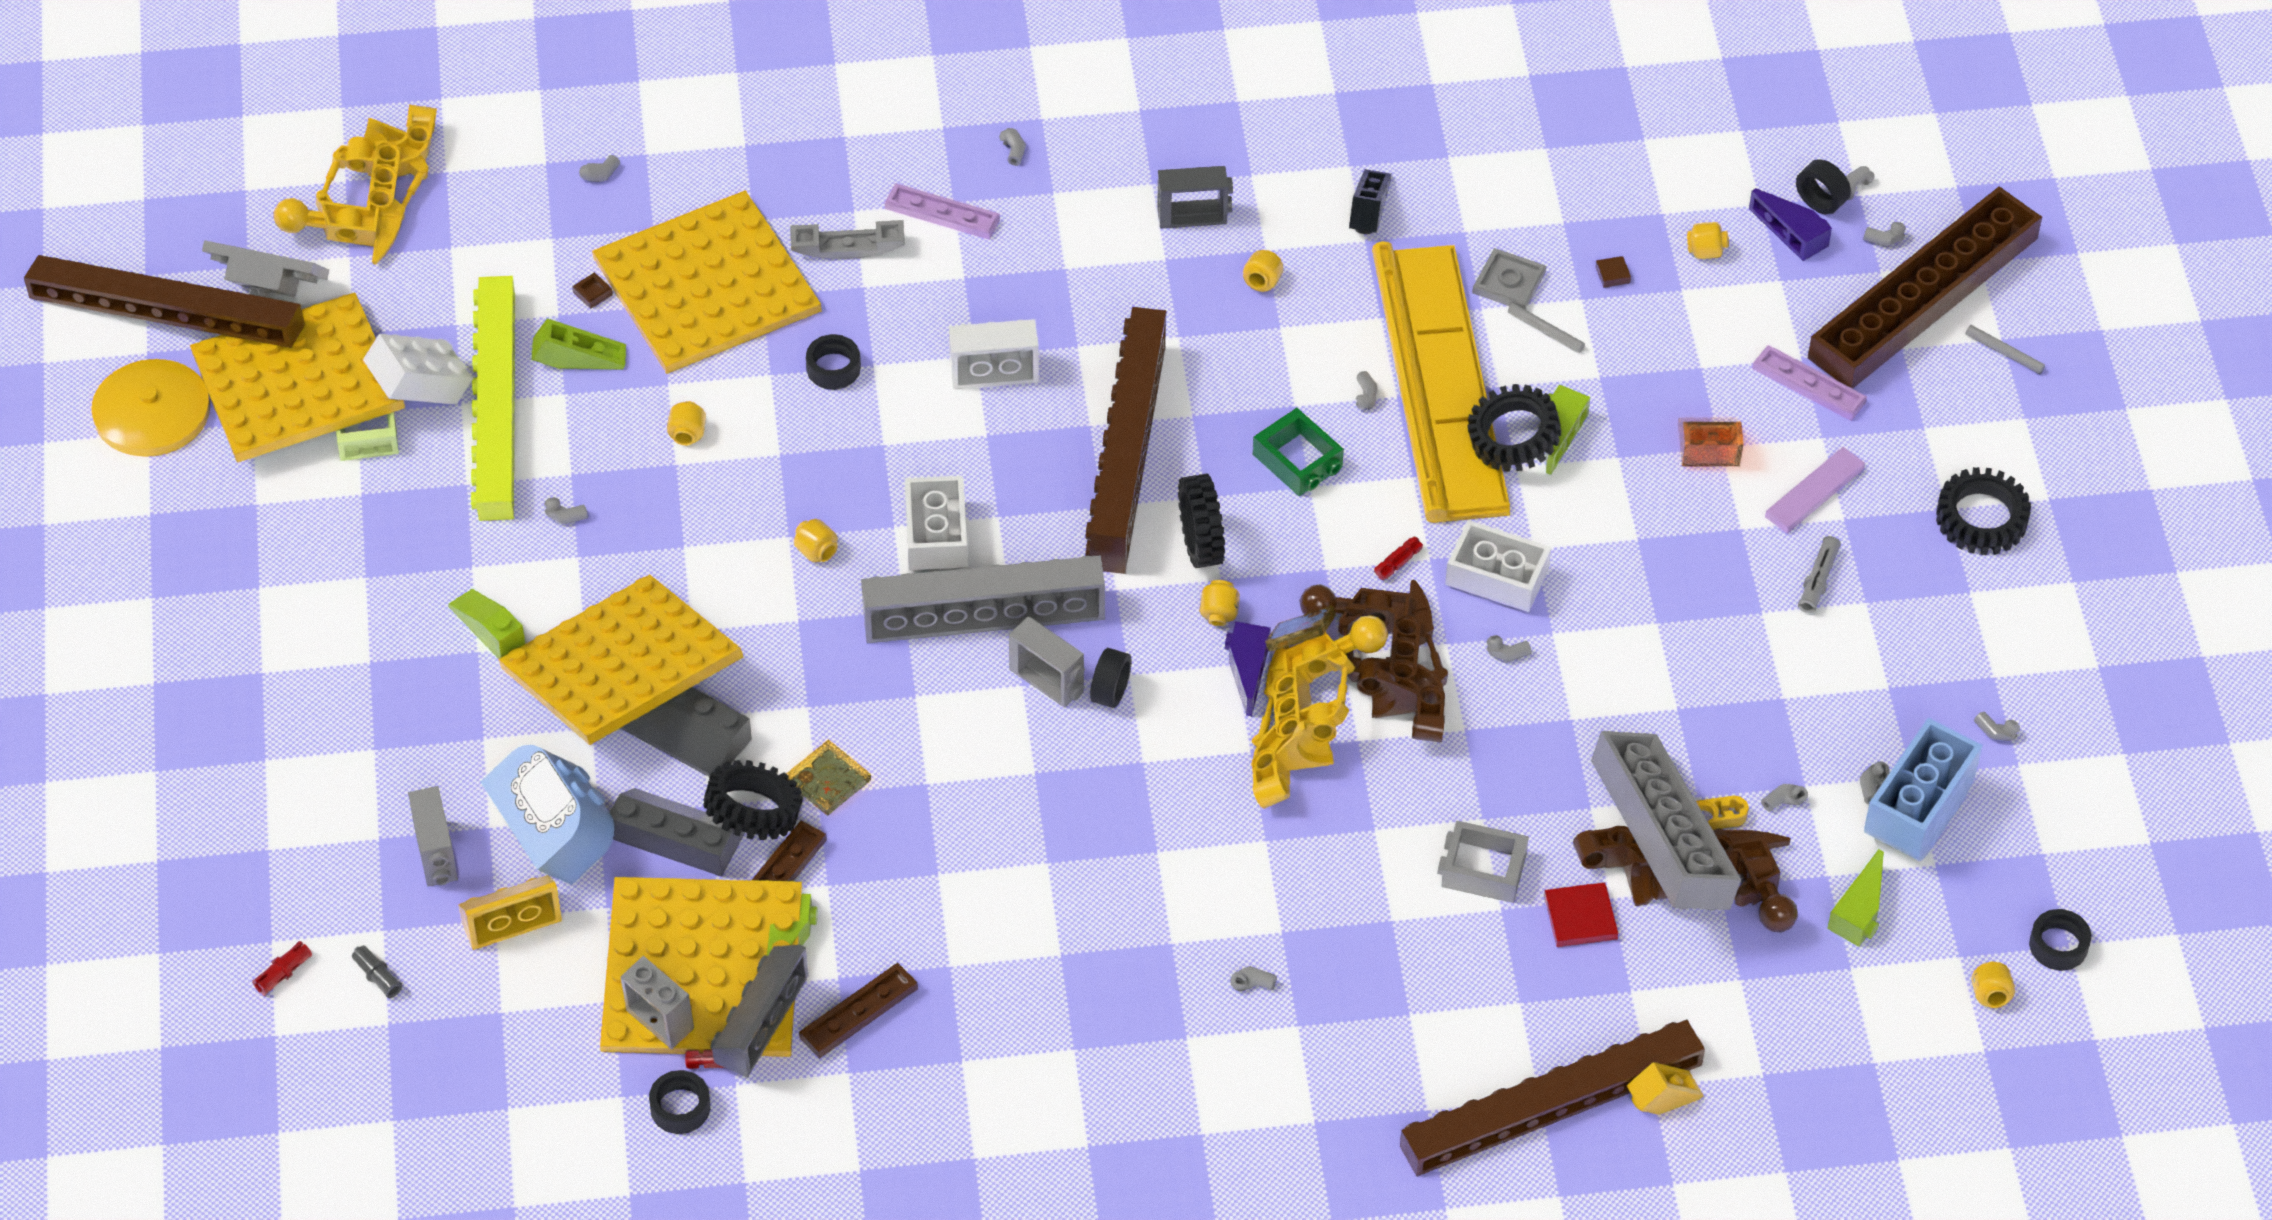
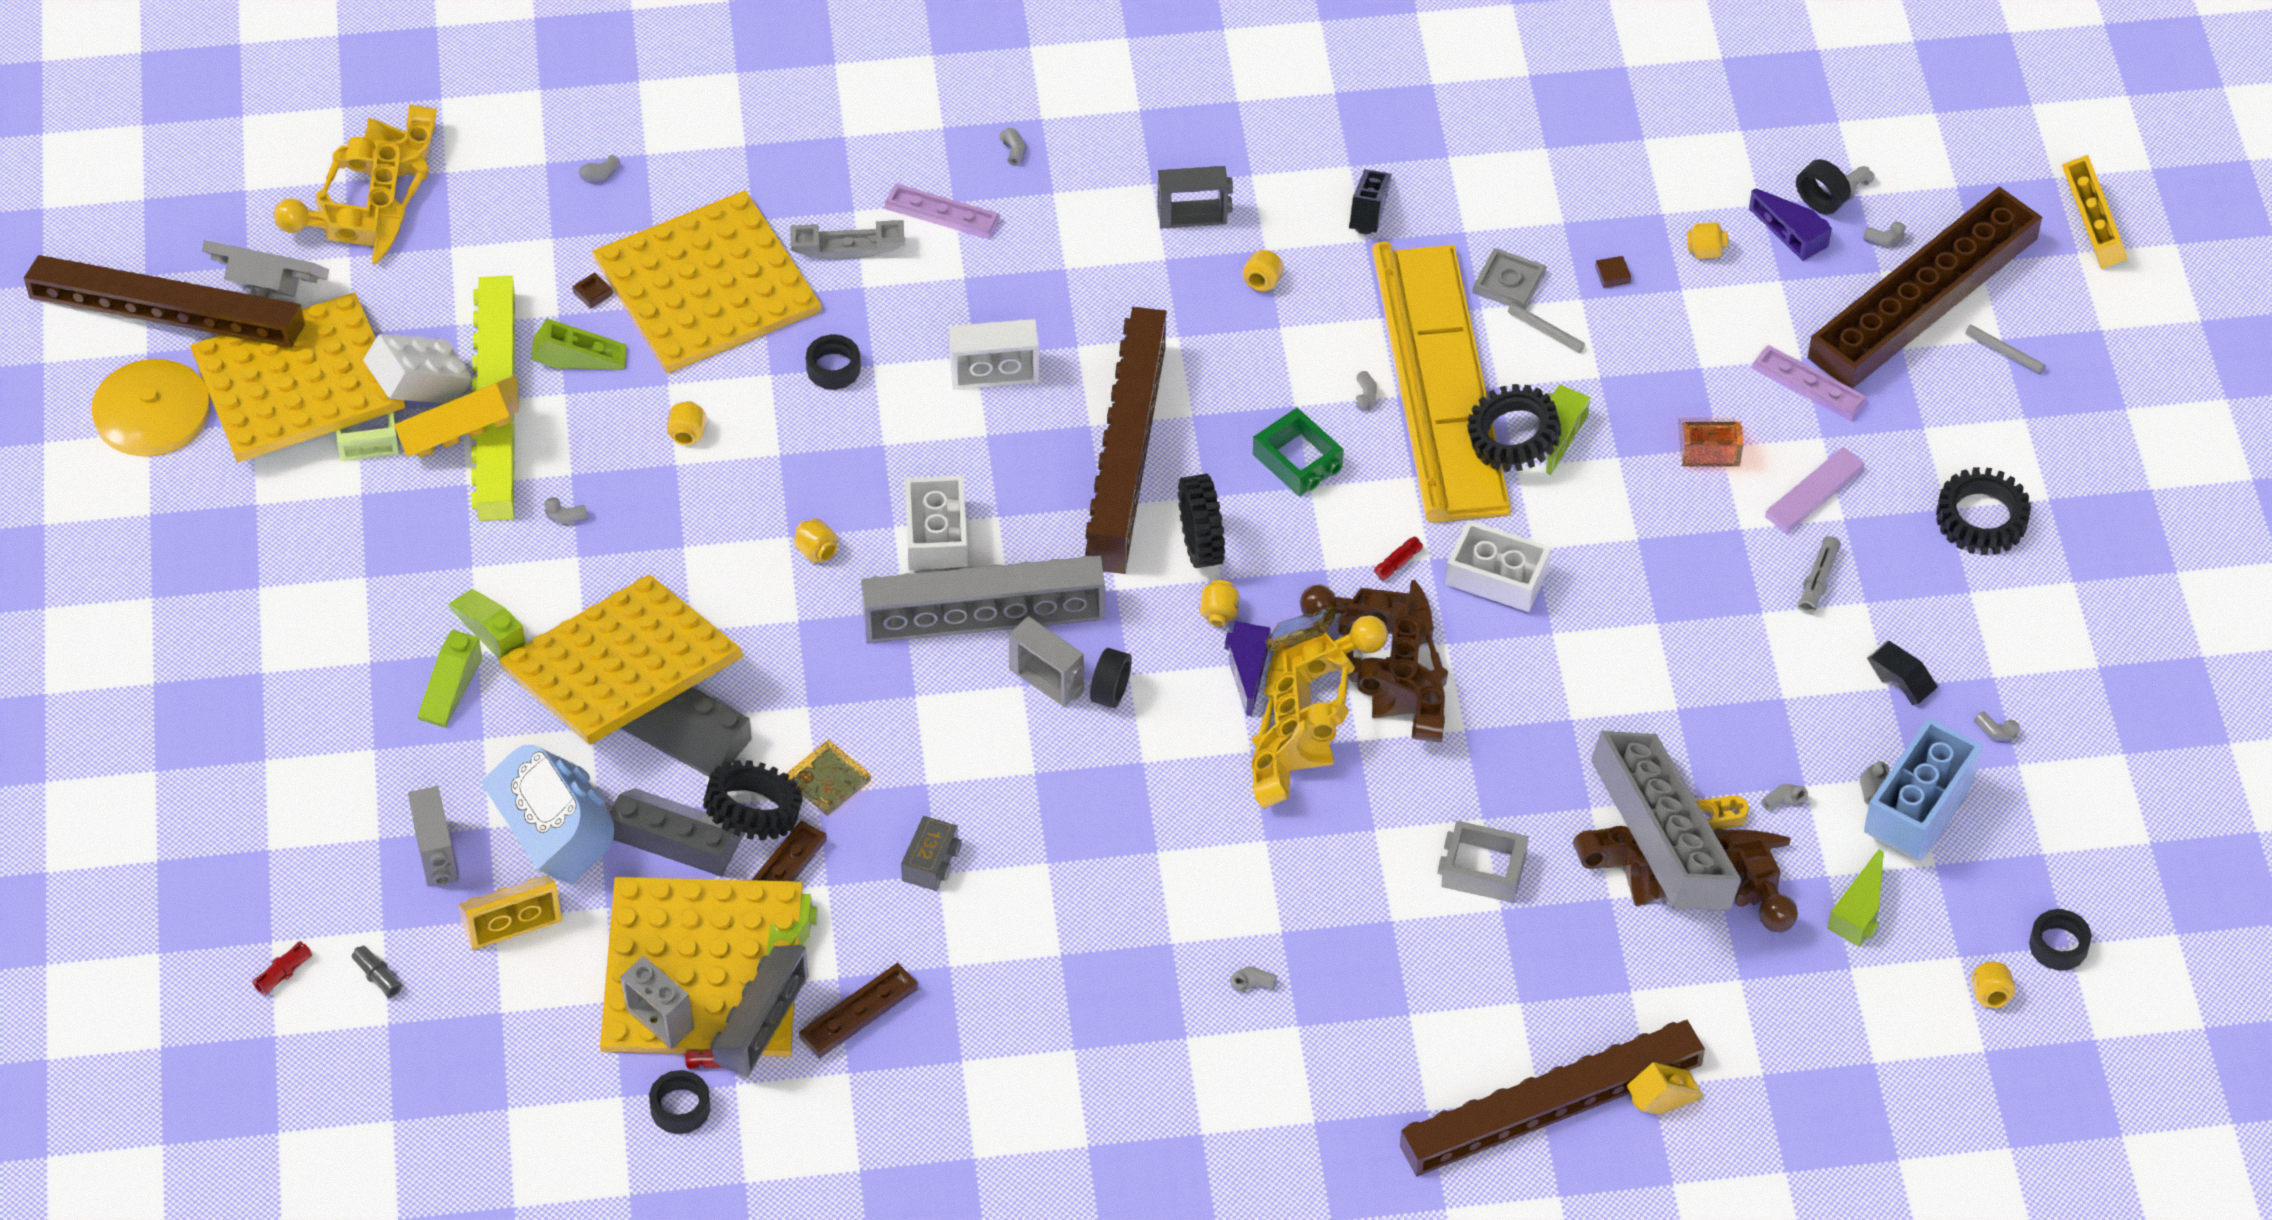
(450, 677): none -> lime slope
(459, 417): none -> yellow slope
(930, 853): none -> dark grey brick
(1505, 652): light grey arm -> none
(1581, 914): red tile -> none
(1896, 664): none -> black slope
(2094, 211): none -> yellow brick

